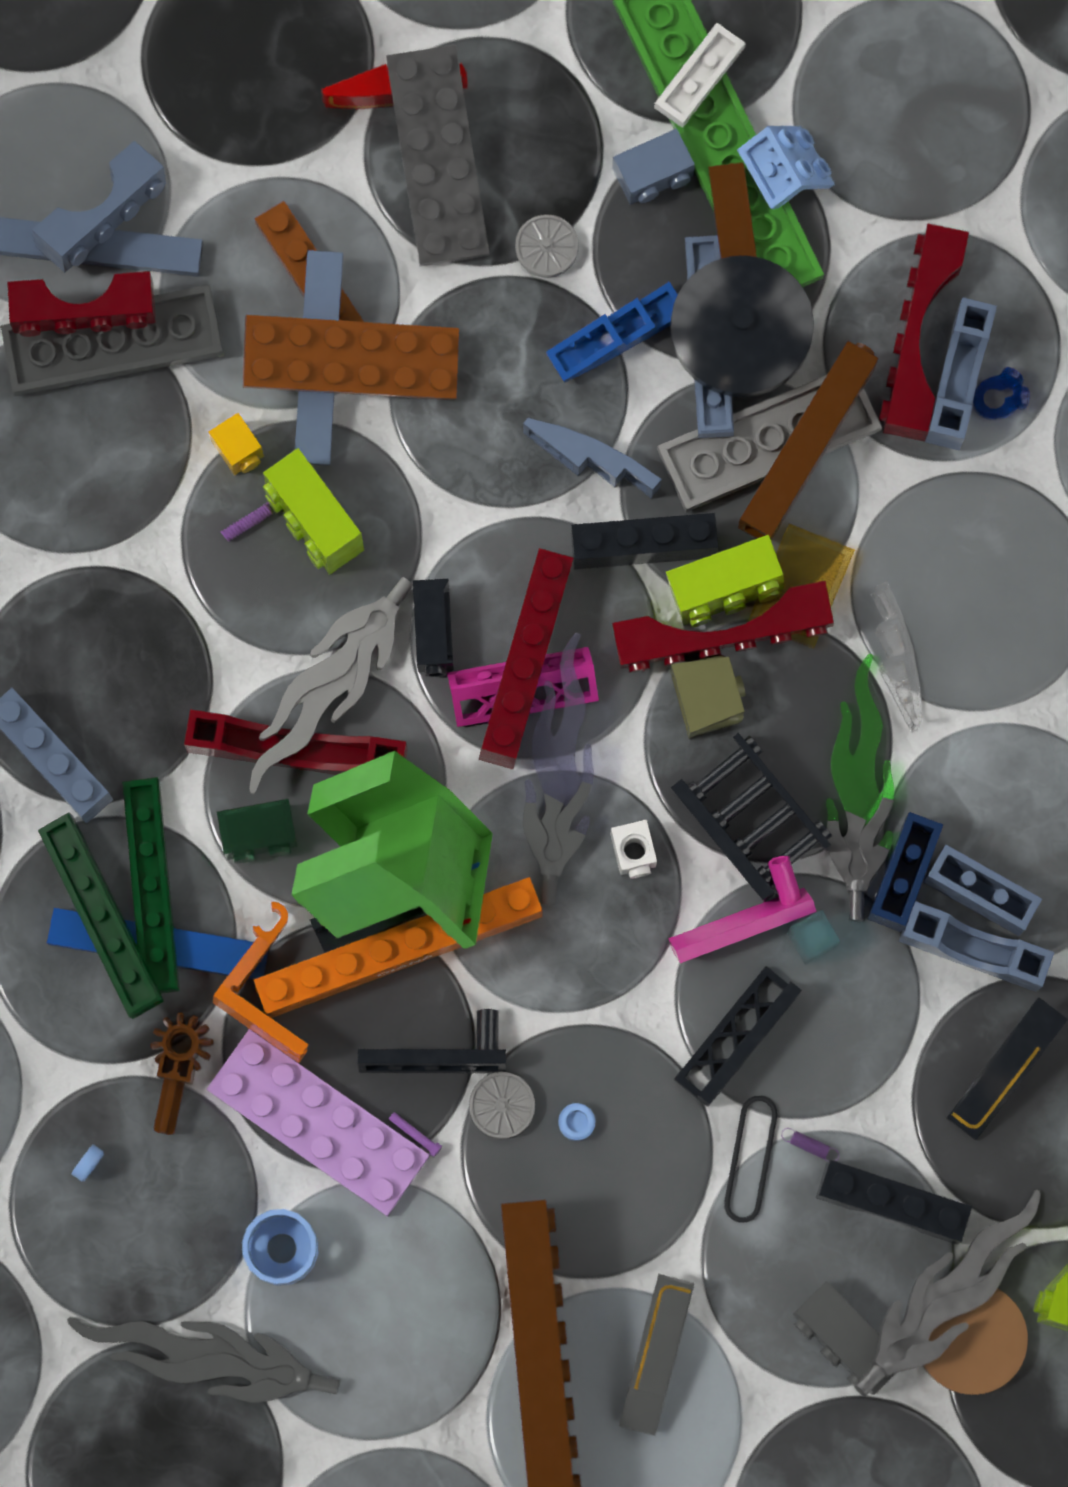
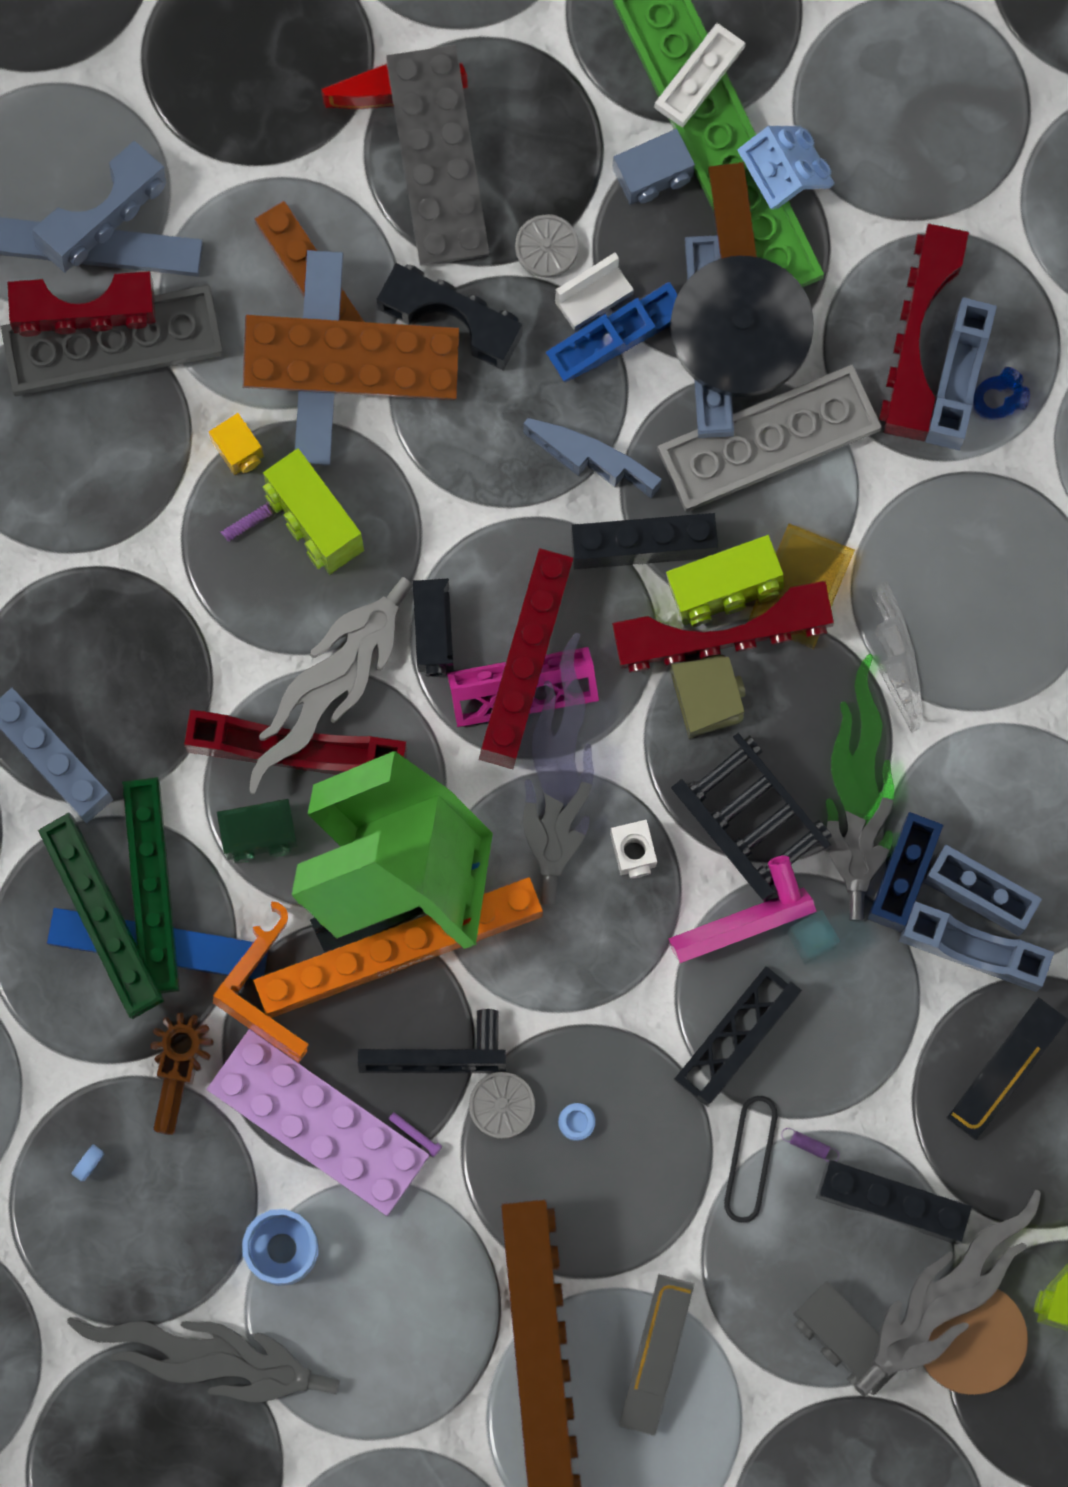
(411, 295): none -> black arch
(593, 292): none -> white panel
(809, 441): reddish brown brick -> none

